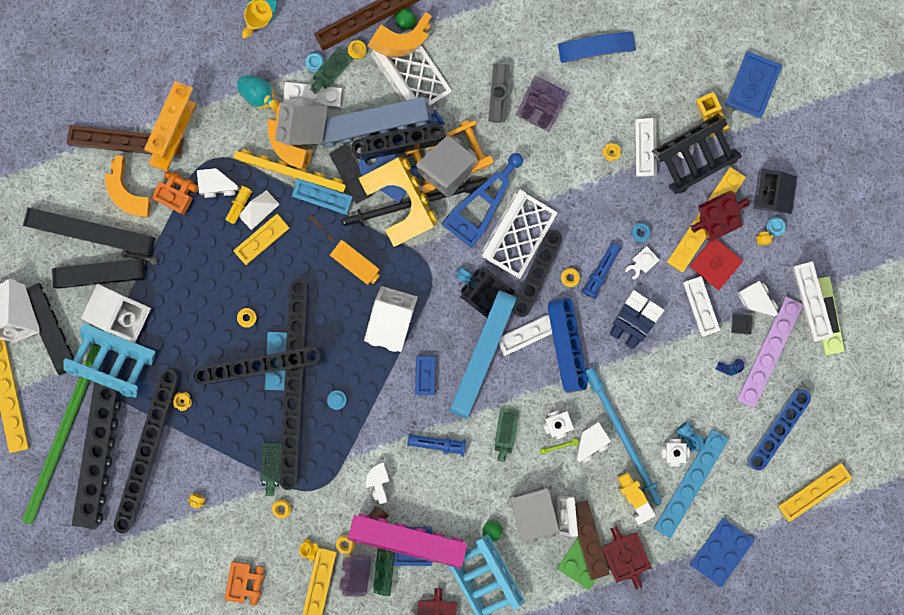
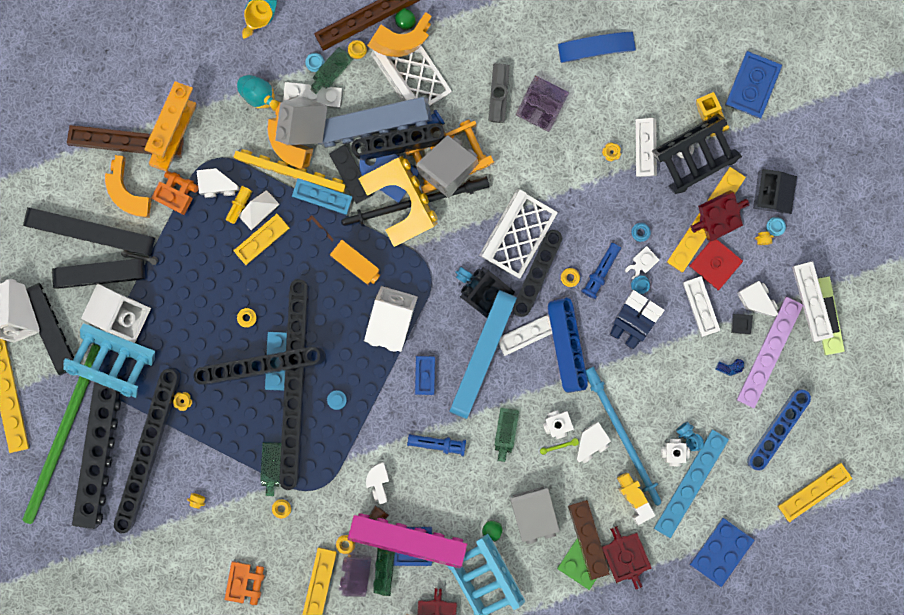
(308, 549): yellow plate -> none
(462, 227): blue plate -> none
(566, 516): white plate -> none
(640, 284): none -> dark azure plate

